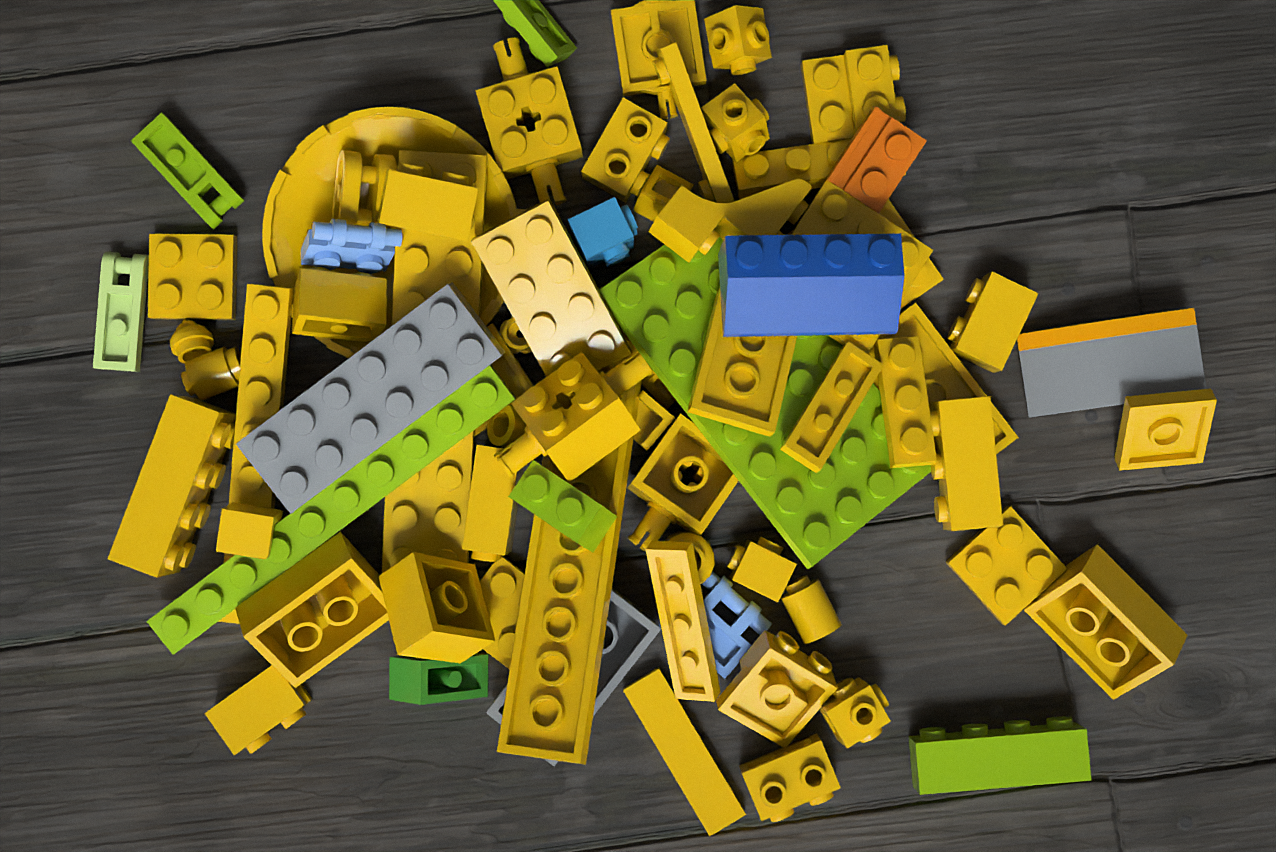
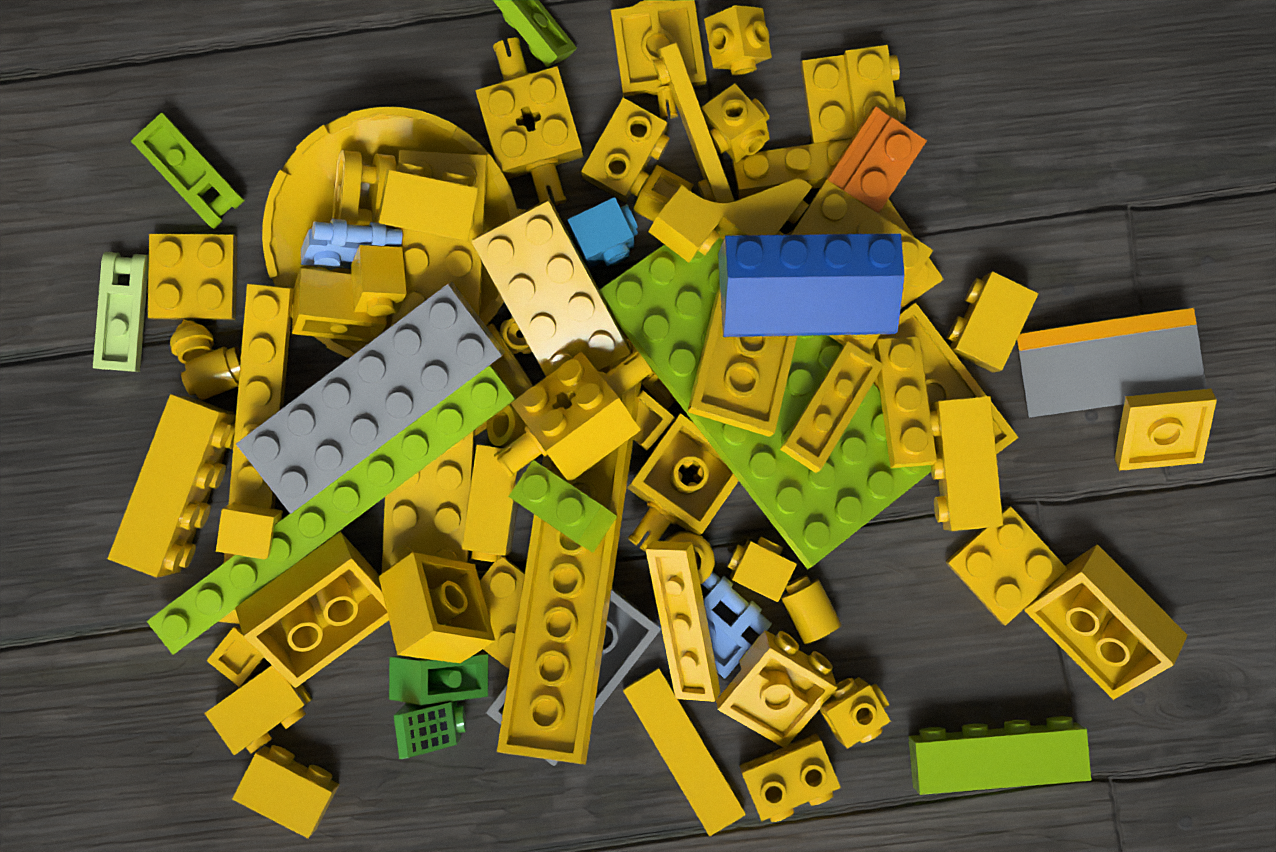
(236, 657): none -> yellow plate
(286, 790): none -> yellow brick
(378, 280): none -> yellow brick
(428, 727): none -> bright green slope

